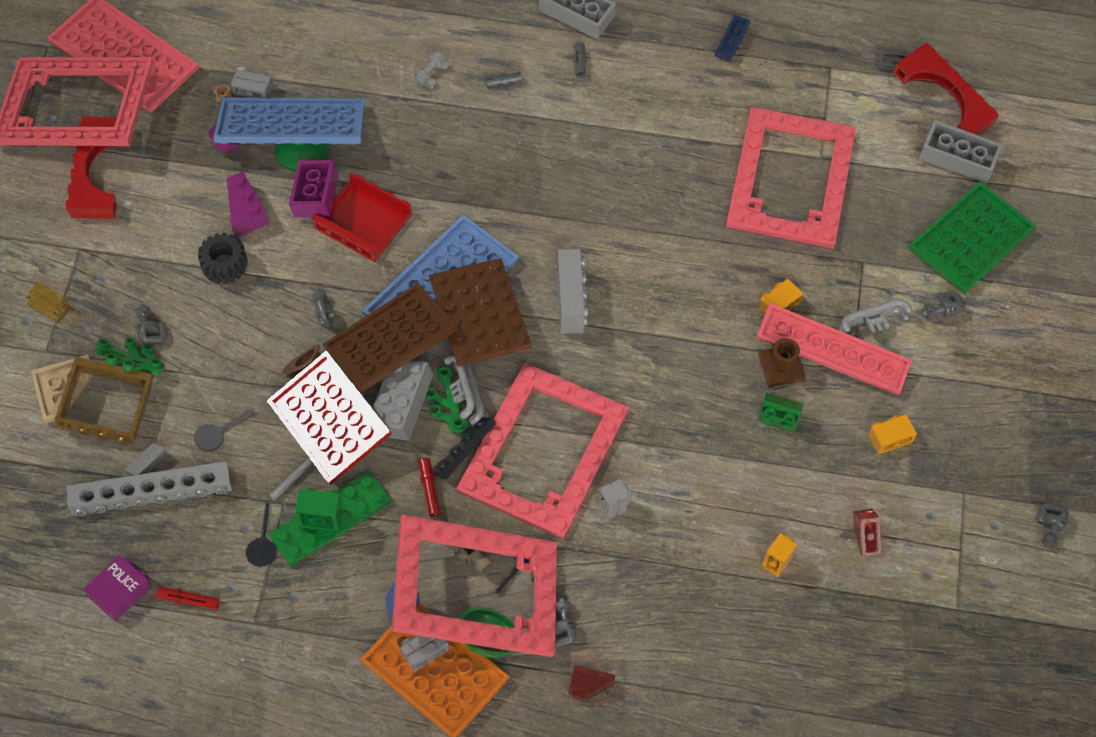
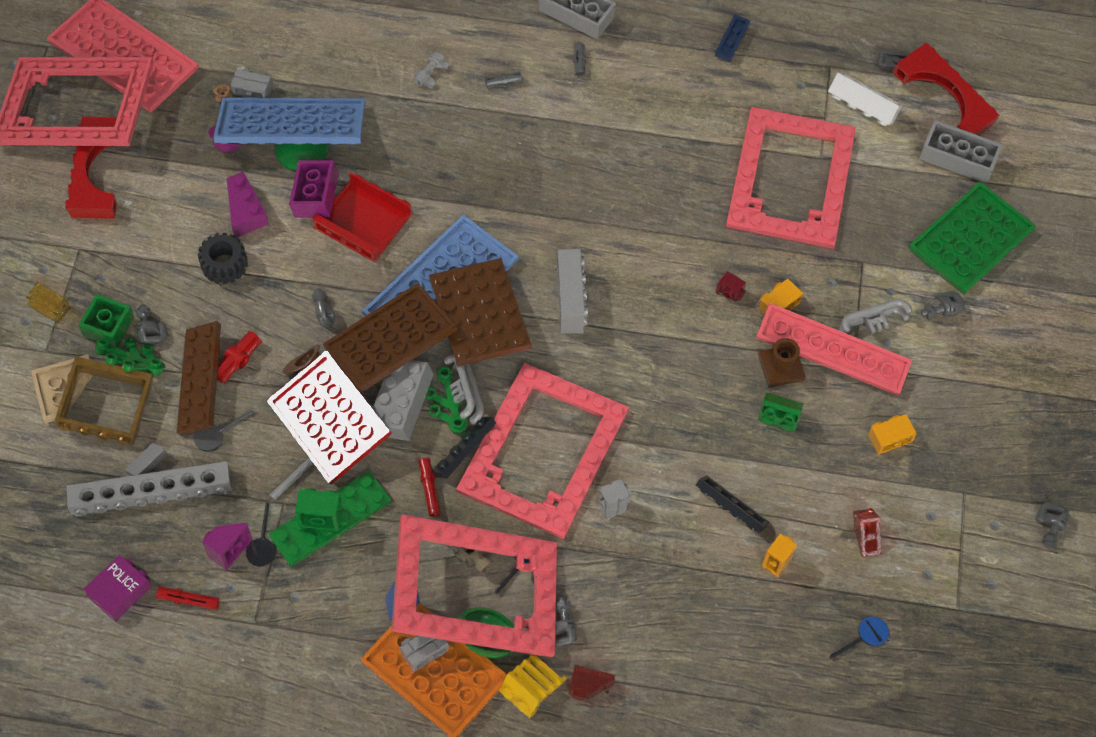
(106, 320): none -> green brick
(199, 378): none -> reddish brown plate
(227, 543): none -> magenta slope
(237, 356): none -> red piece
(524, 690): none -> yellow plate
(731, 287): none -> dark red brick
(733, 504): none -> black plate
(865, 98): none -> white brick
(871, 631): none -> blue piece

